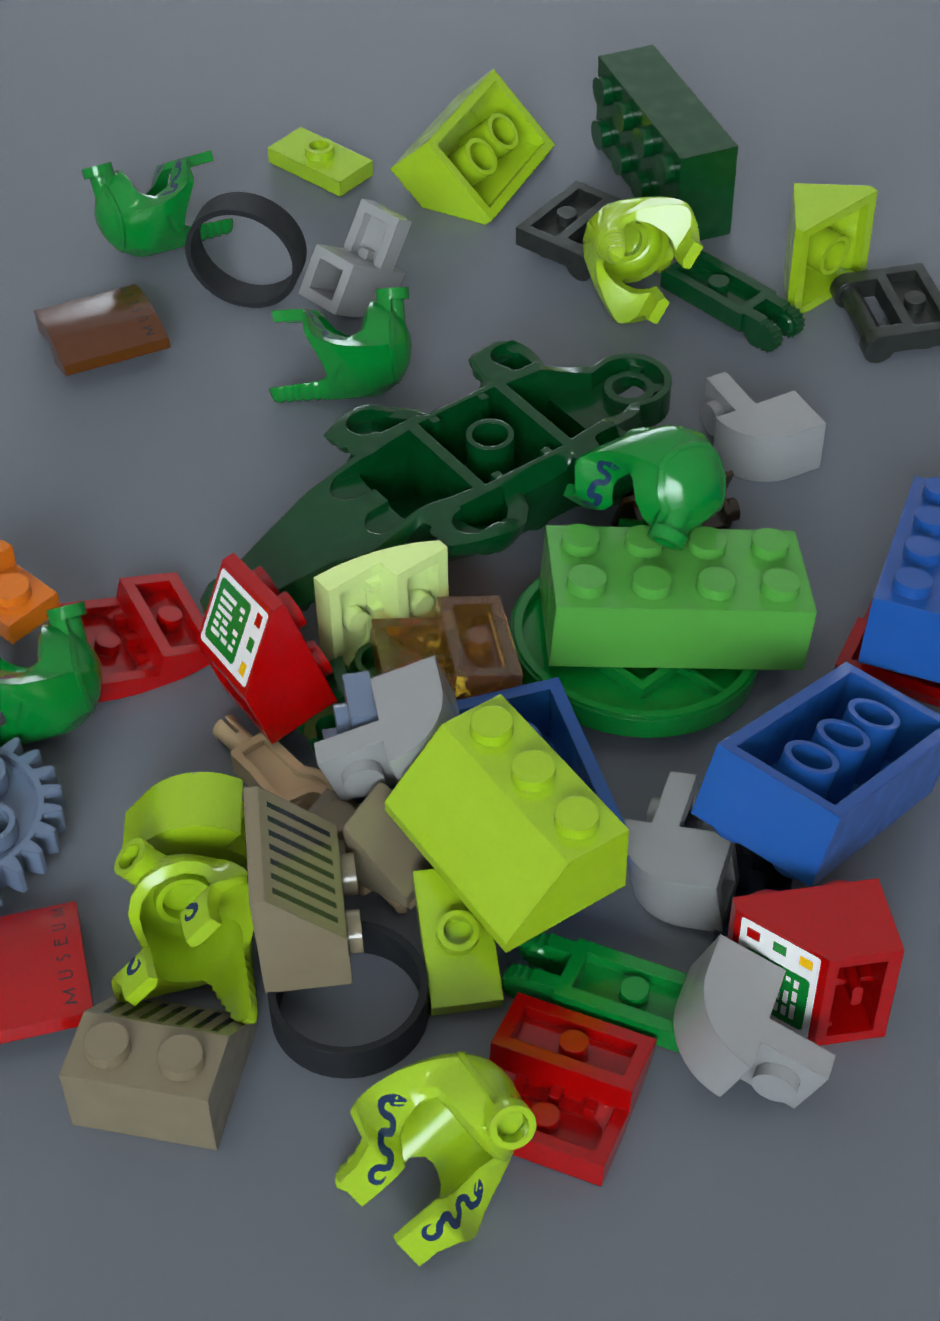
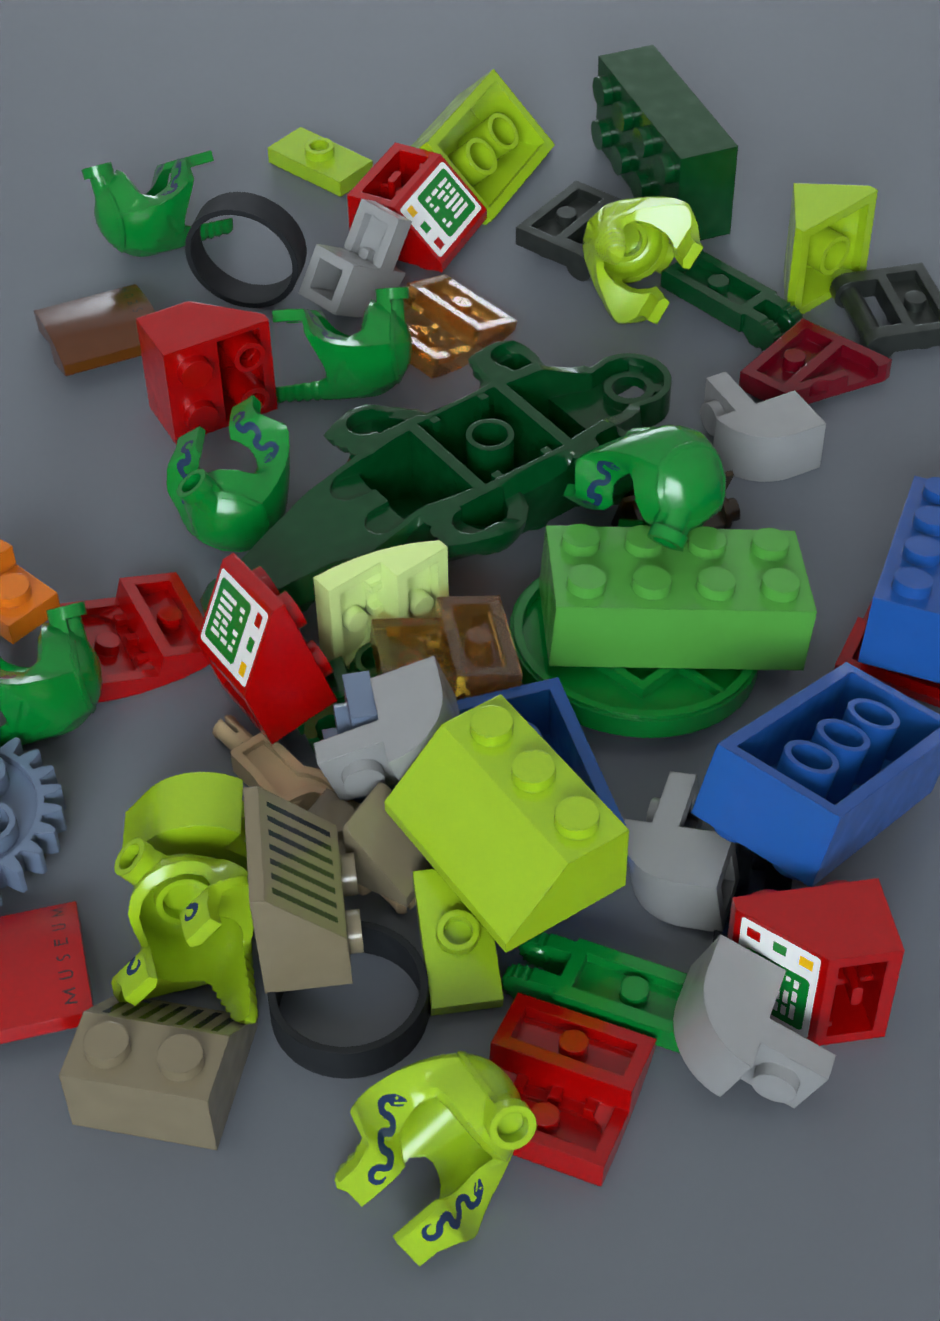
(204, 363): none -> red slope
(228, 505): none -> green piece
(430, 195): none -> slope
(450, 324): none -> clear orange slope
(814, 365): none -> dark red wing

